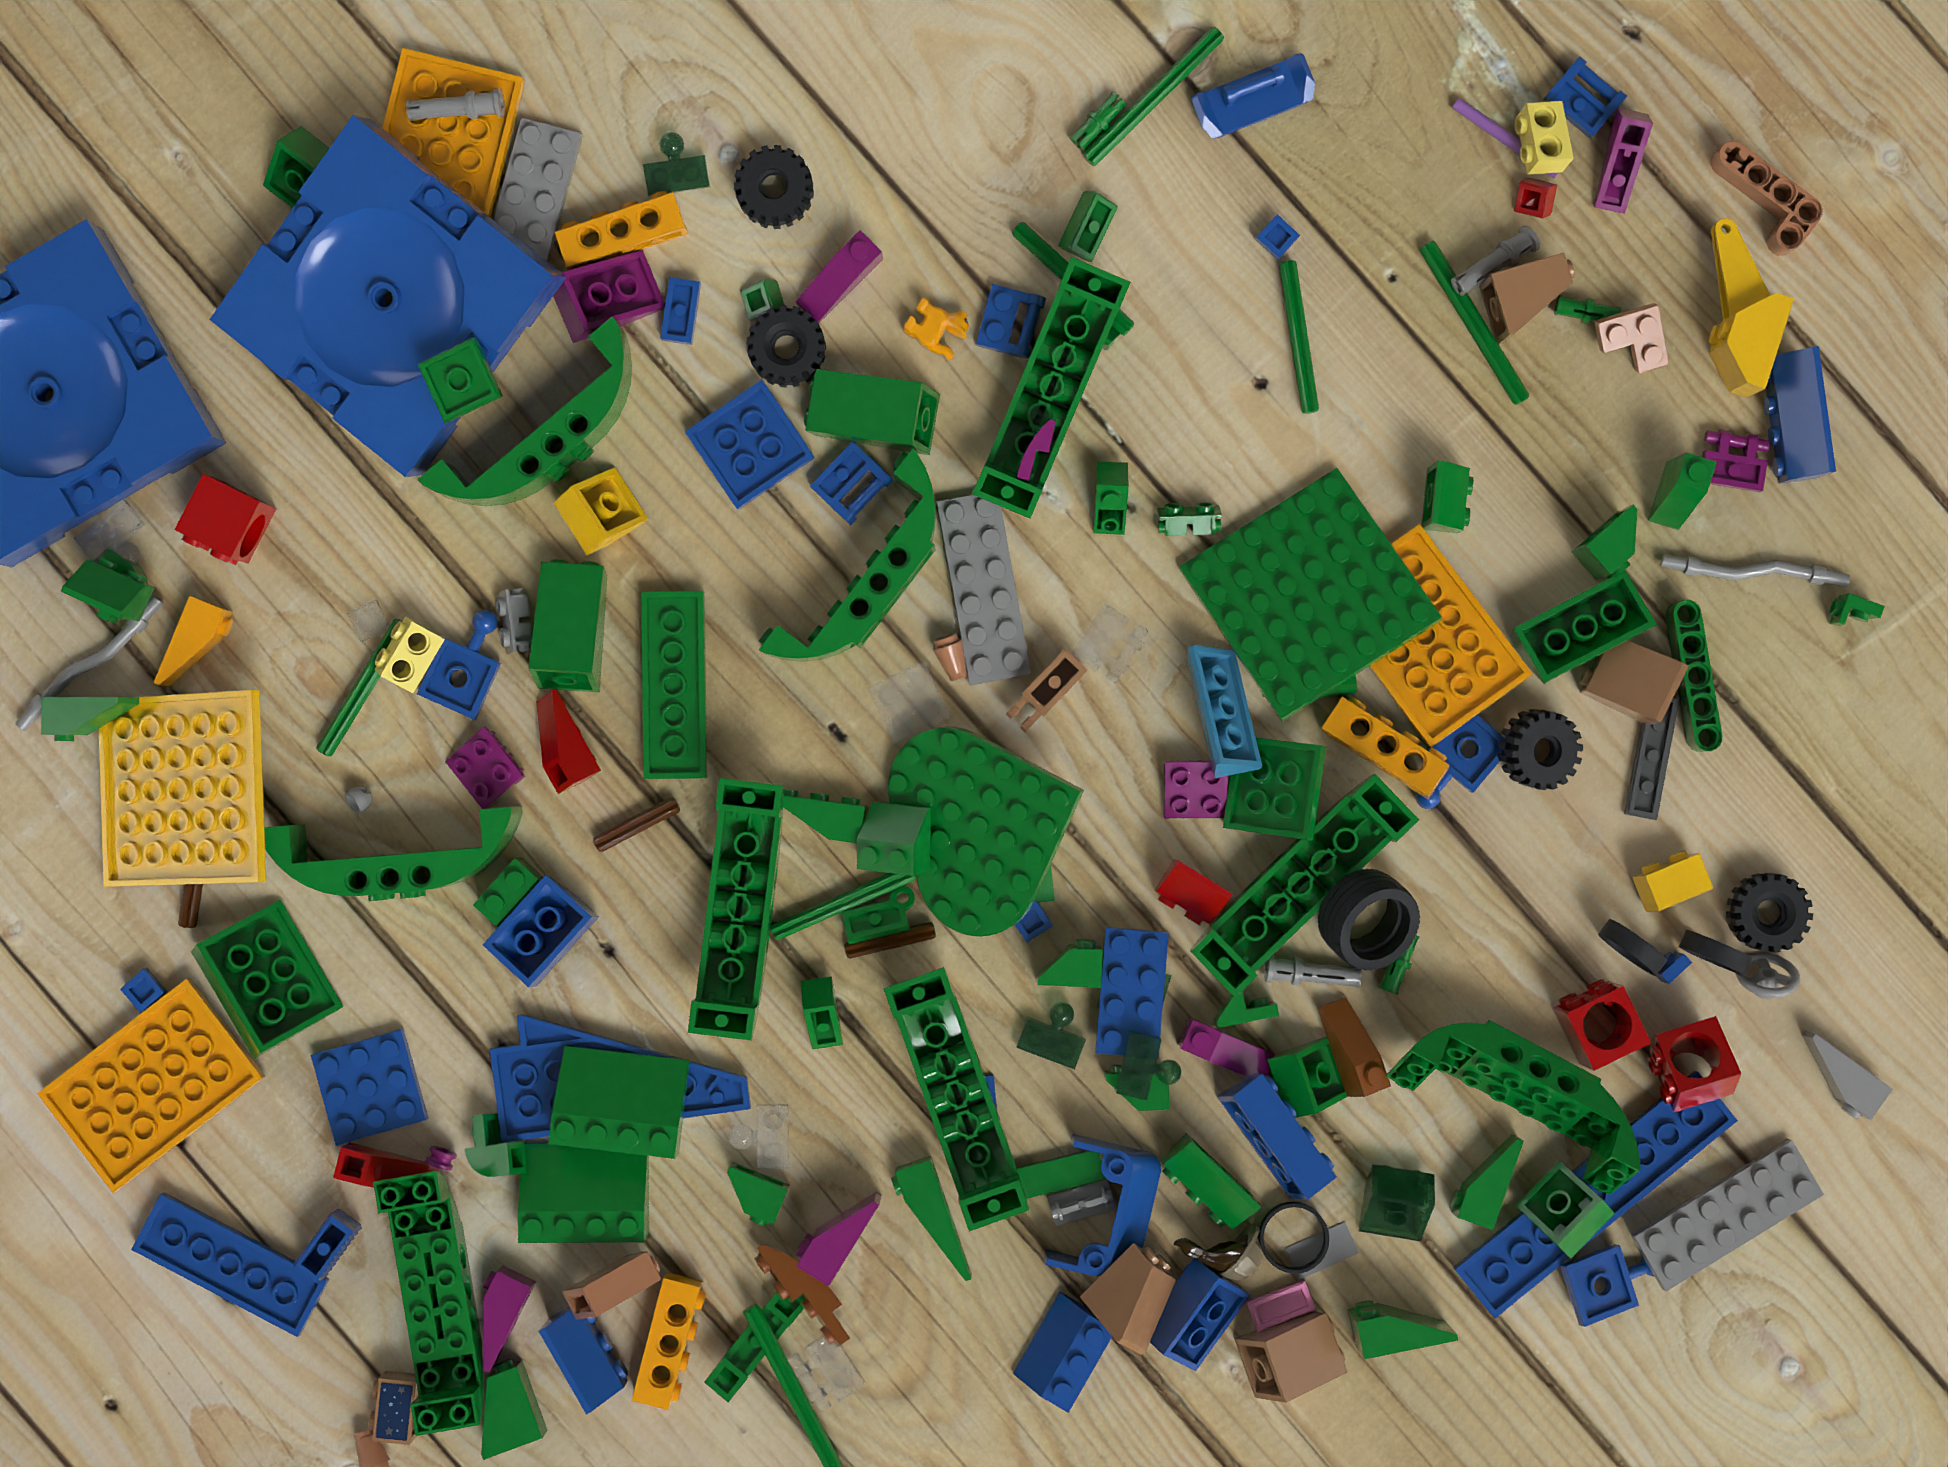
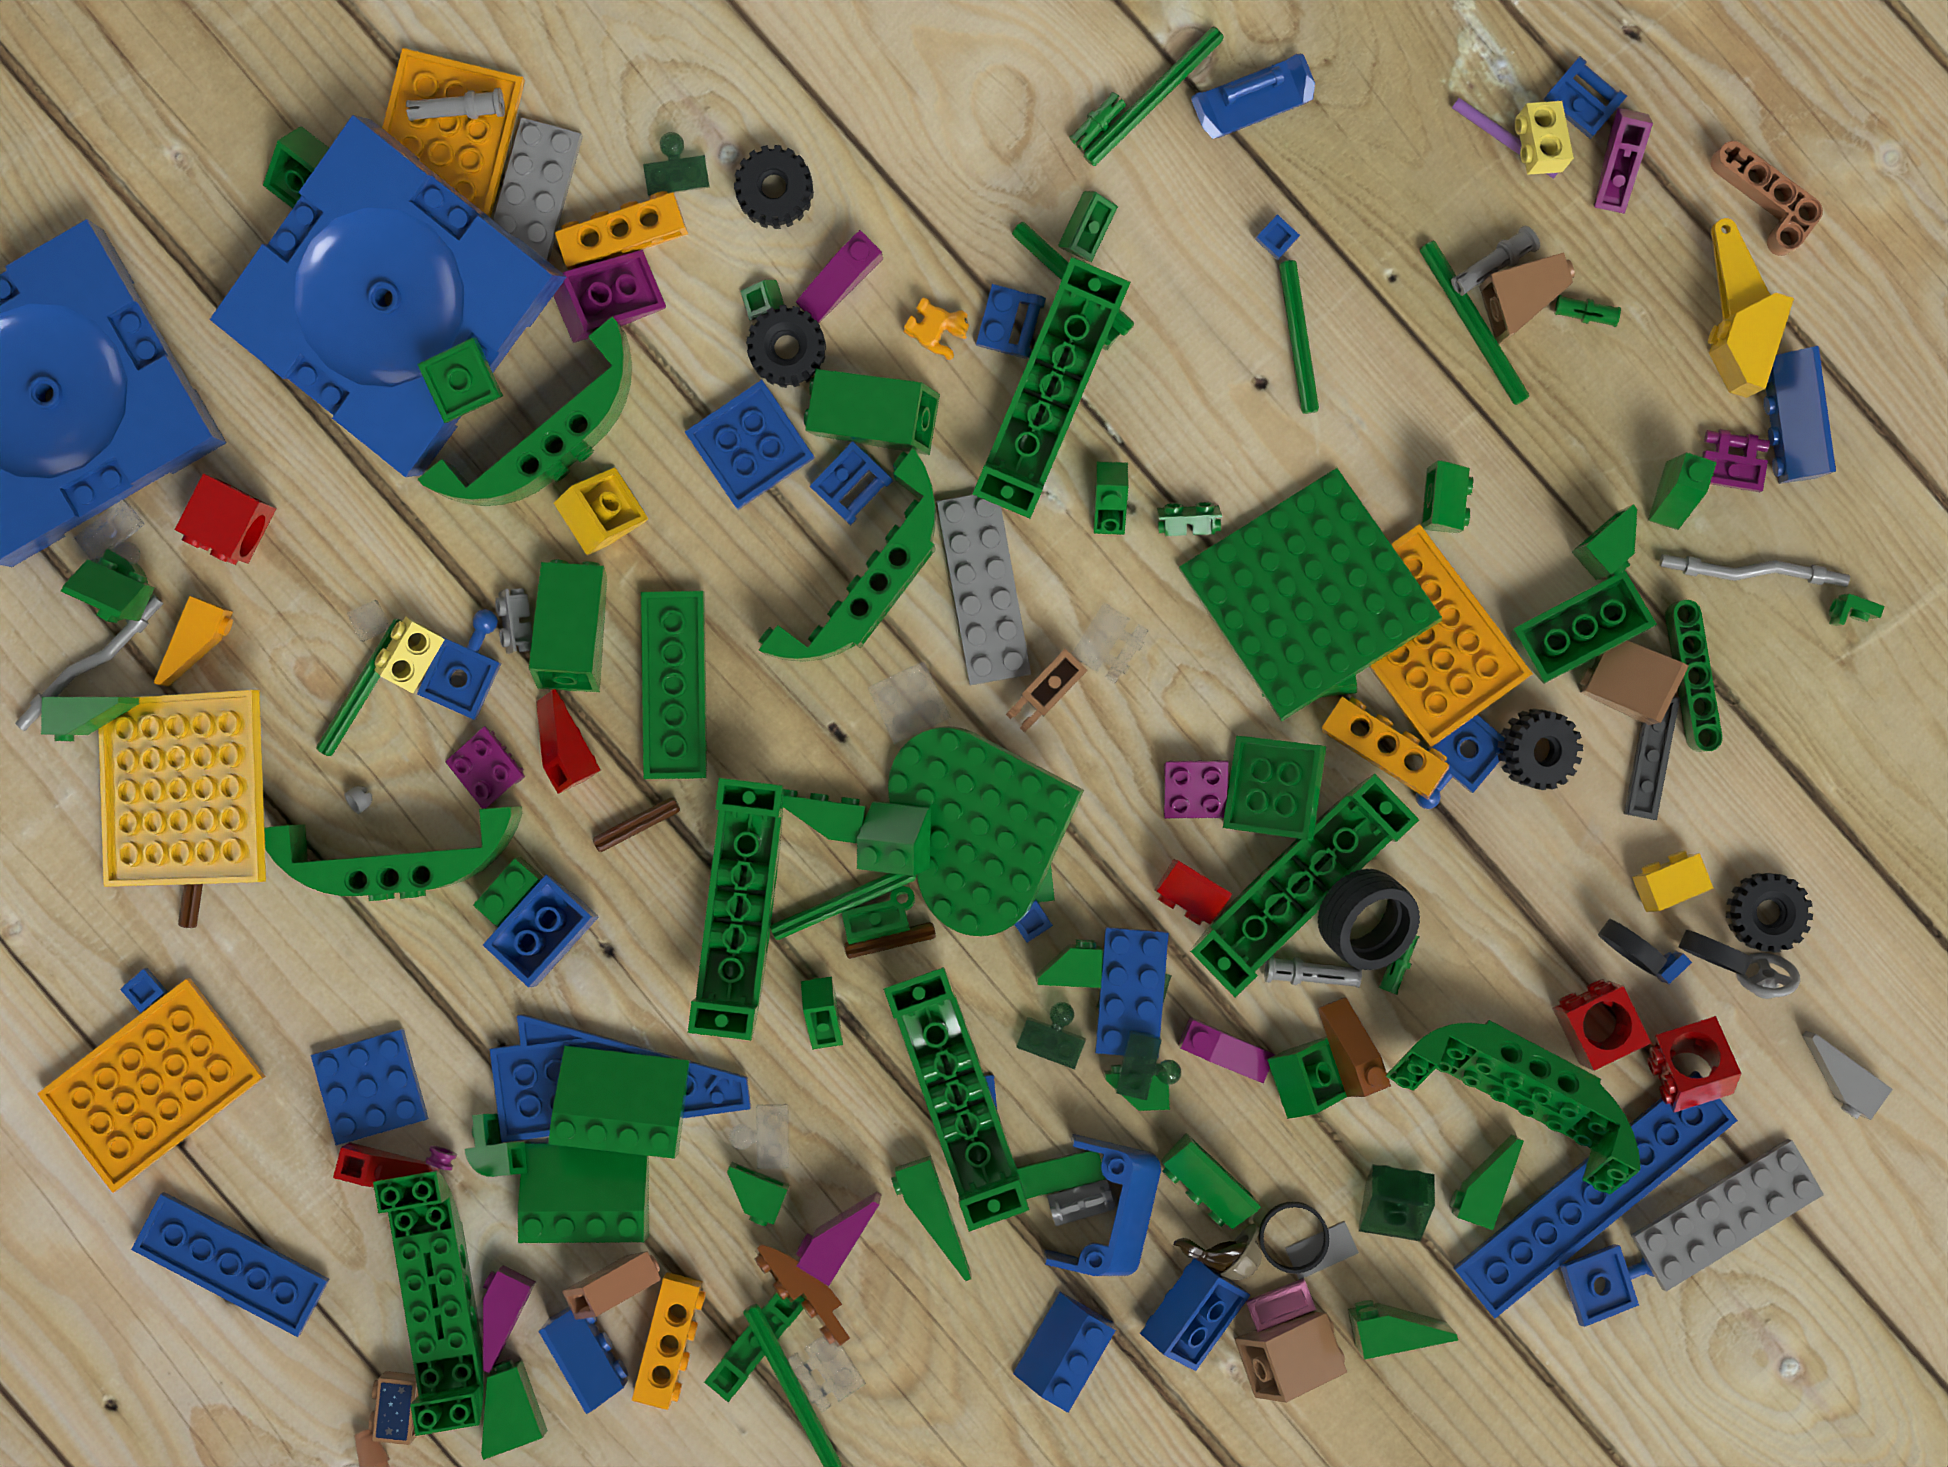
(266, 978): green slope -> none
(327, 1245): blue brick -> none
(680, 311): blue plate -> none
(951, 655): nougat cone -> none
(1041, 442): magenta slope -> none
(1132, 1296): medium nougat slope -> none
(1223, 710): dark azure slope -> none
(1235, 1011): green slope -> none
(1277, 1136): blue slope -> none
(1535, 198): red slope -> none
(1565, 1209): green slope -> none
(1639, 329): plate -> none

